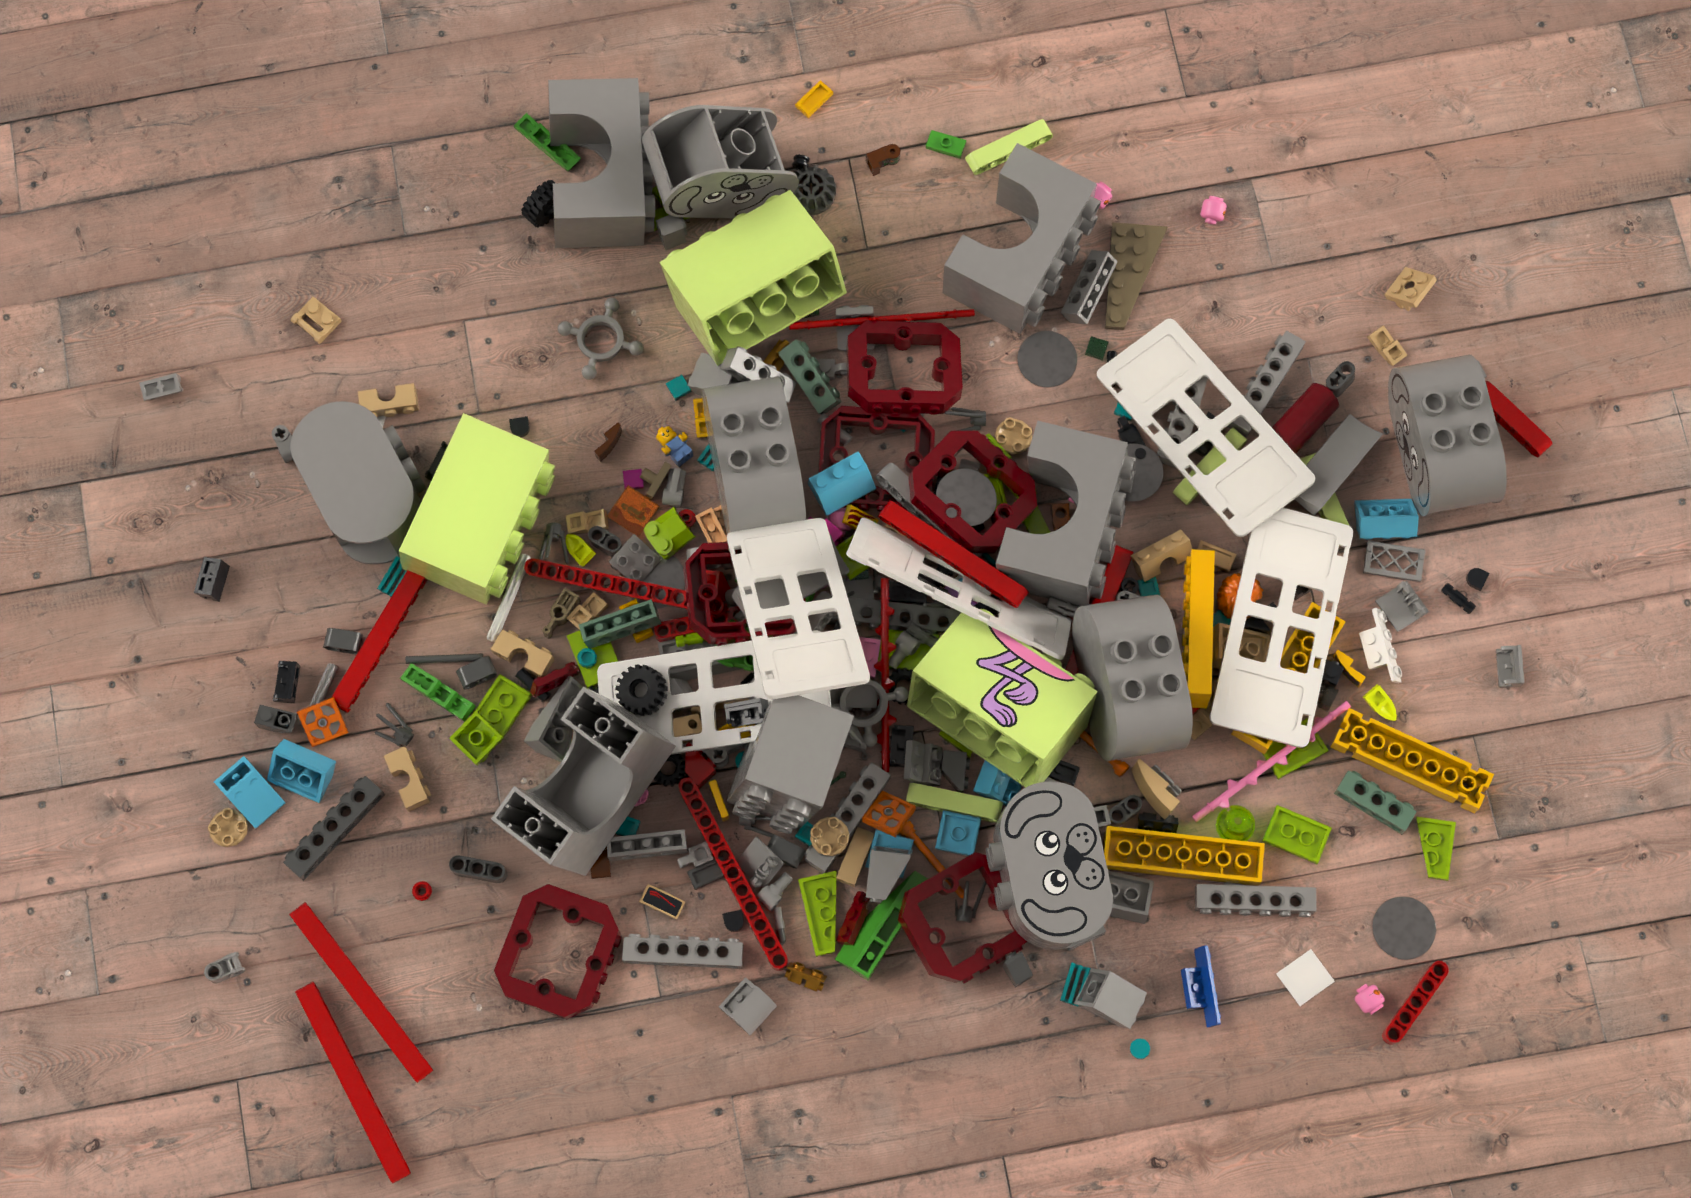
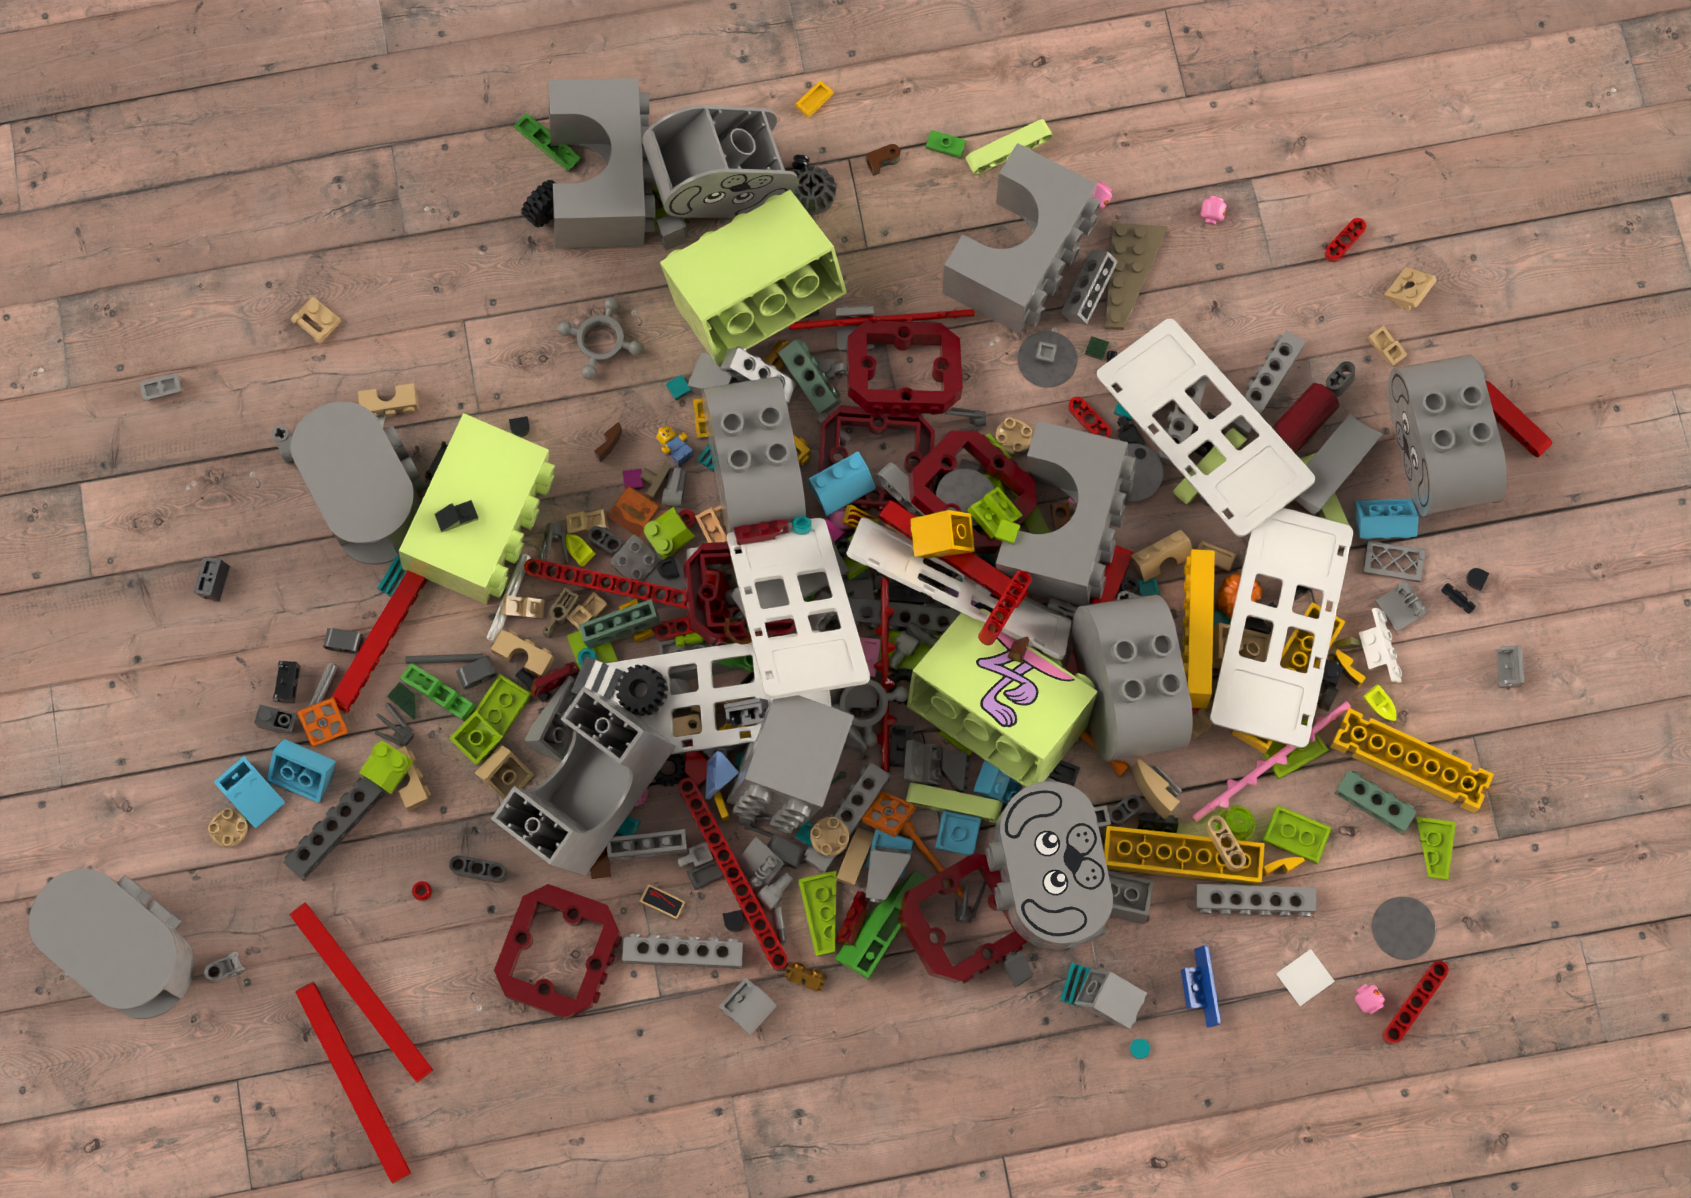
(113, 941): none -> light grey brick
(386, 766): none -> lime slope
(403, 699): none -> clear green tile
(456, 516): none -> black slope
(503, 772): none -> tan slope
(523, 607): none -> tan slope
(597, 677): none -> black sticker
(667, 568): none -> black tile
(718, 774): none -> light blue slope
(746, 640): none -> reddish brown helmet
(760, 532): none -> dark red hinge
(801, 525): none -> teal tile
(802, 450): none -> yellow bracket
(842, 542): none -> black bush
(942, 534): none -> yellow slope
(992, 509): none -> lime slope
(1004, 608): none -> red beam
(1007, 531): none -> lime tile
(1019, 649): none -> reddish brown slope
(1046, 352): none -> light grey tile
(1089, 427): none -> red beam
(1225, 853): none -> tan beam
(1287, 865): none -> yellow slope
(1343, 248): none -> red beam
(1348, 643): none -> olive tile

